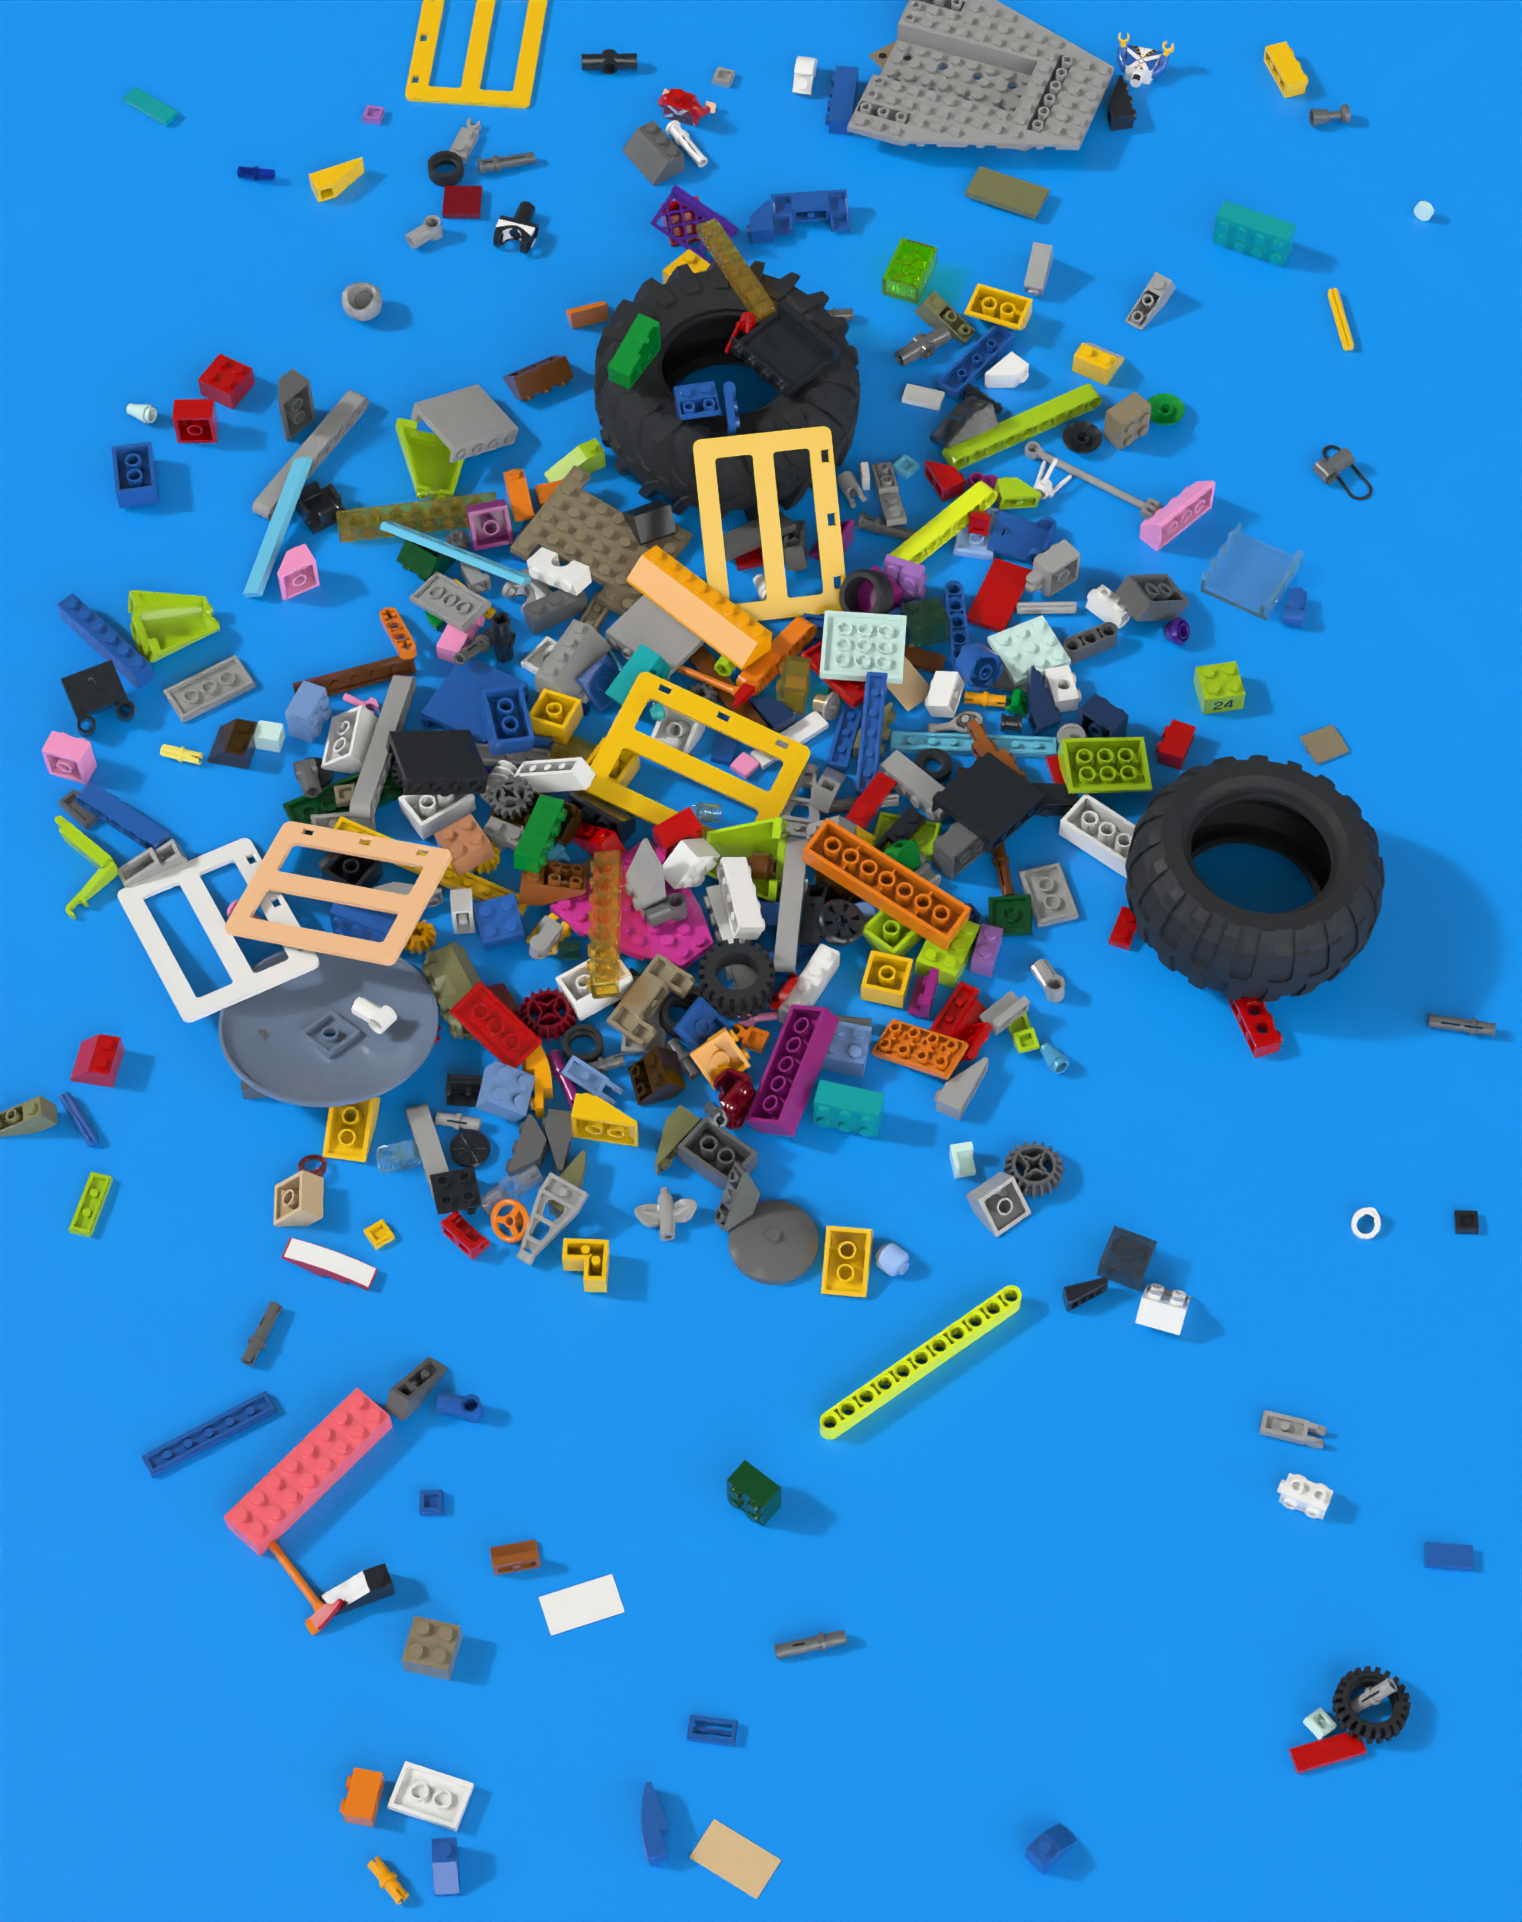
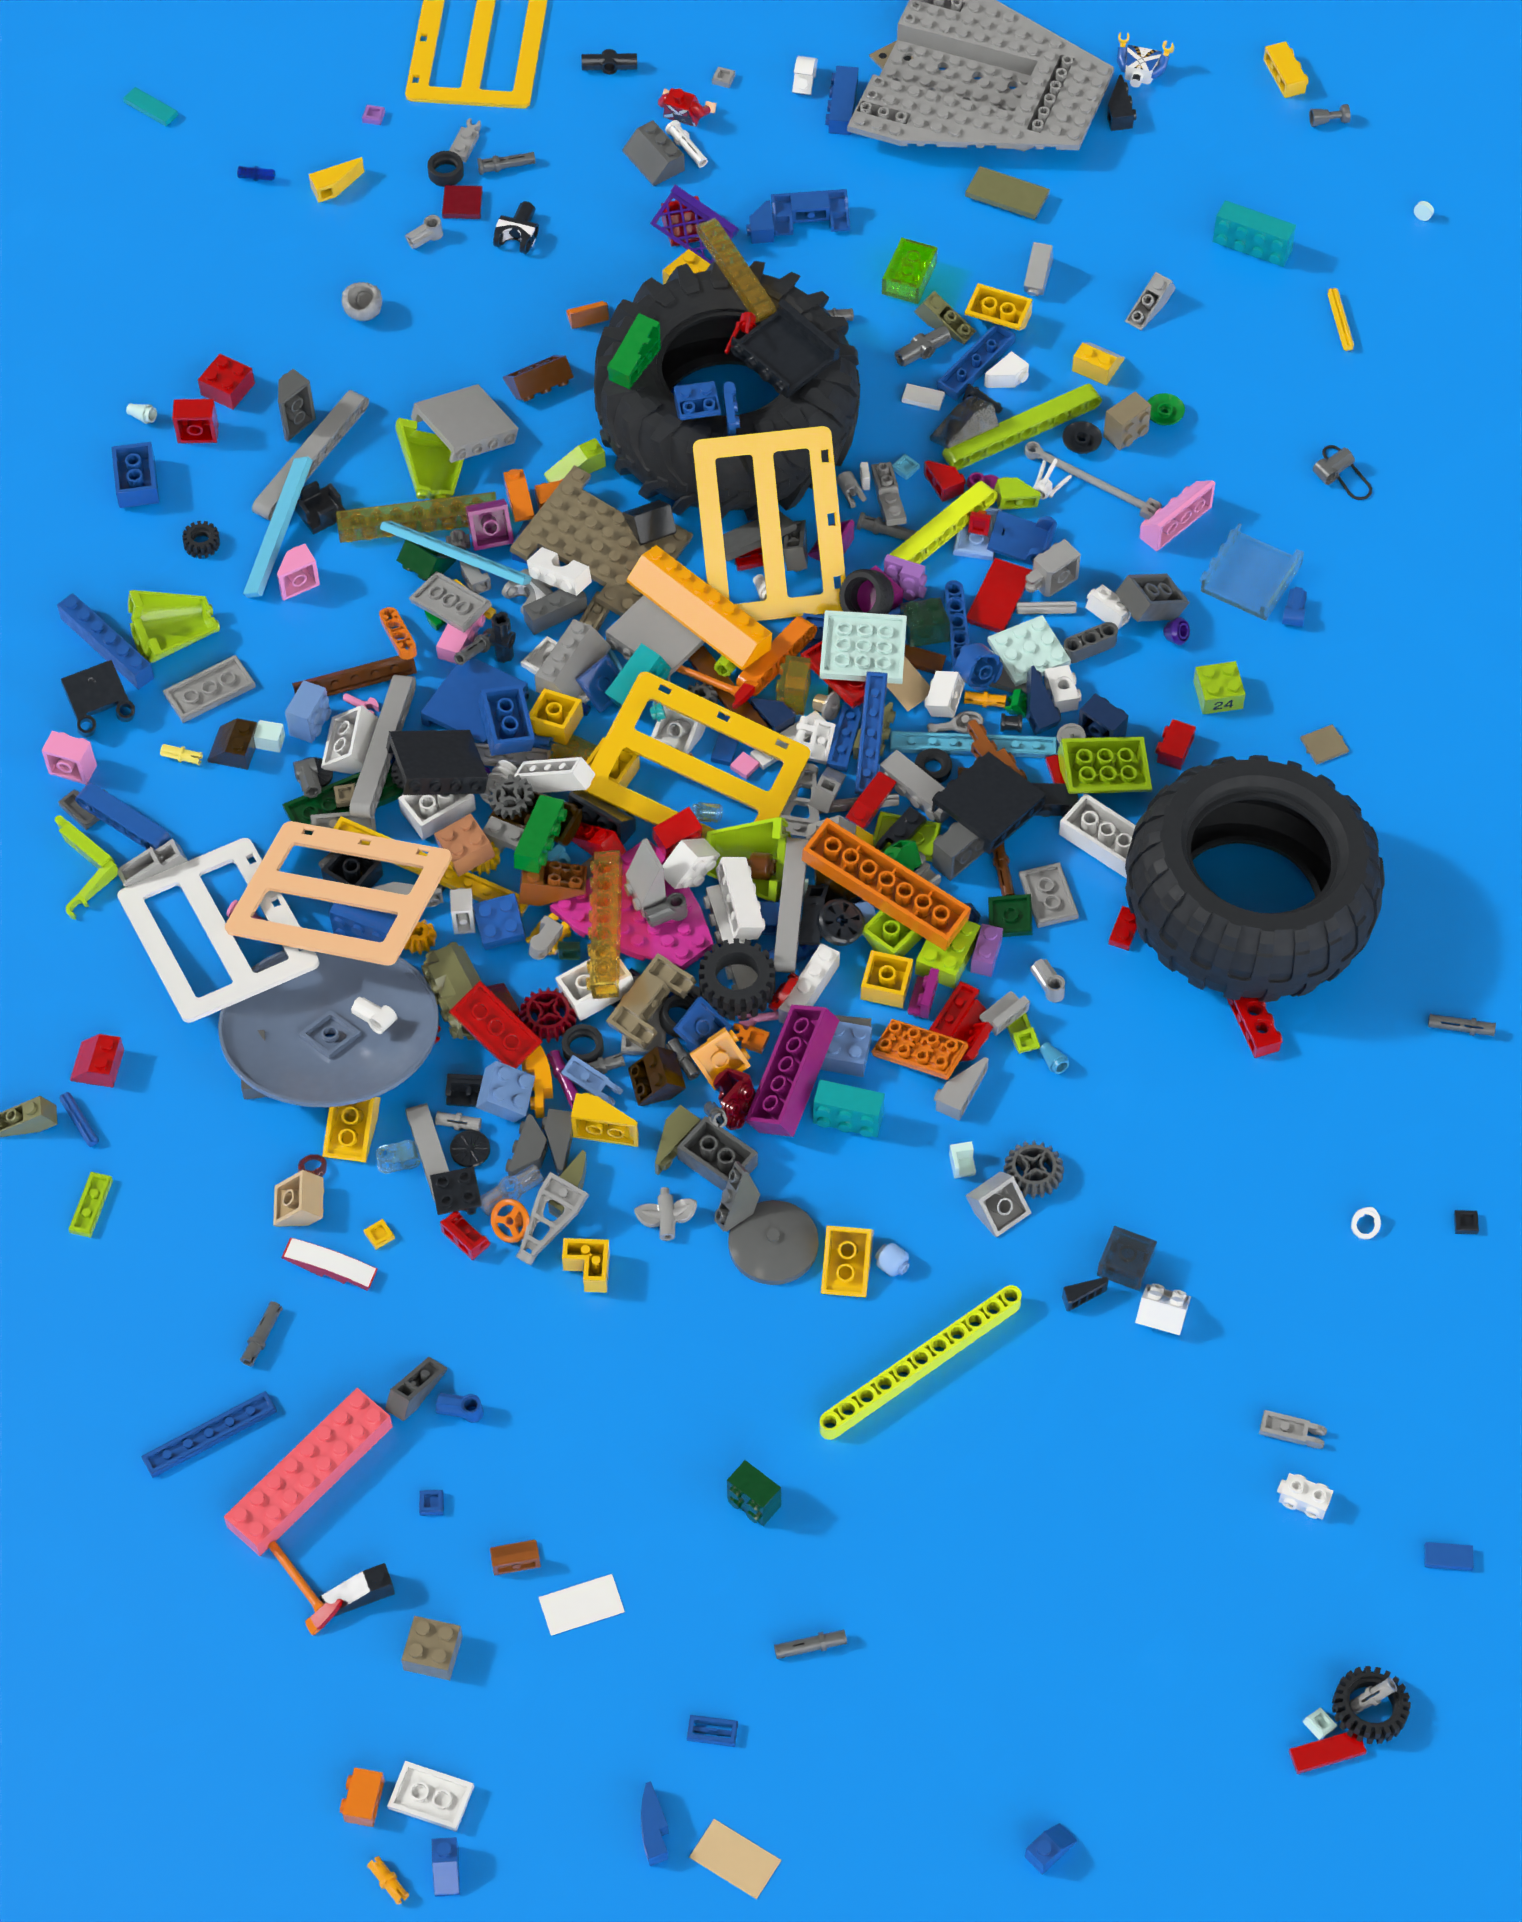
(202, 548): none -> black tyre
(820, 738): none -> white plate

